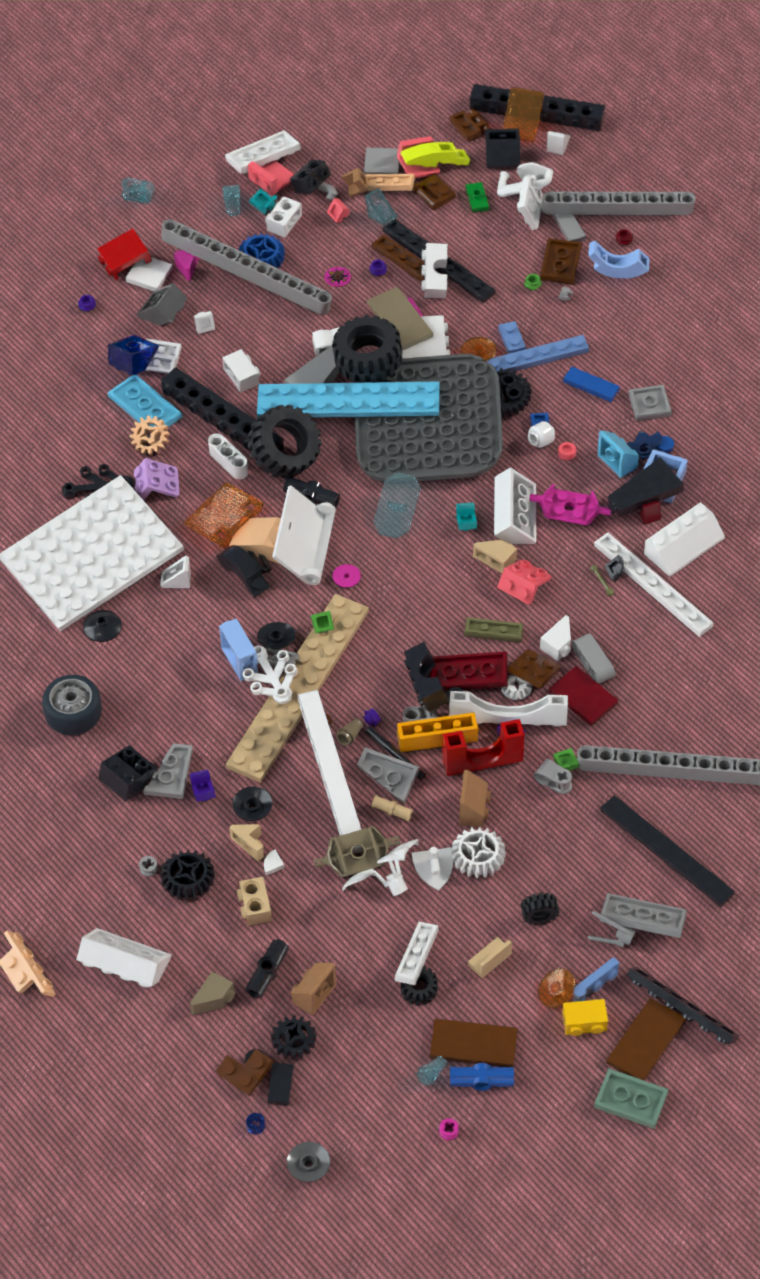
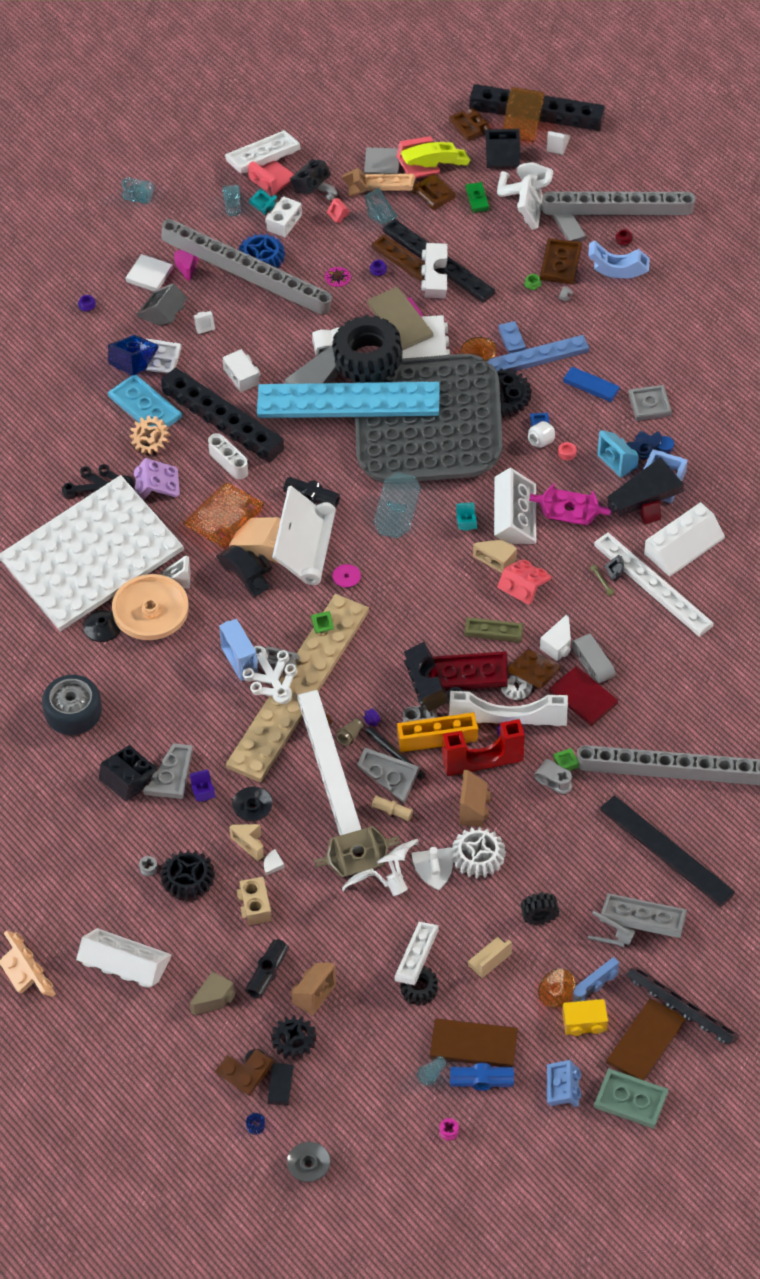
(122, 253): red panel -> none
(150, 607): none -> light nougat dish
(276, 635): black dish -> none
(302, 430): black tyre -> none
(563, 1083): none -> medium blue bracket

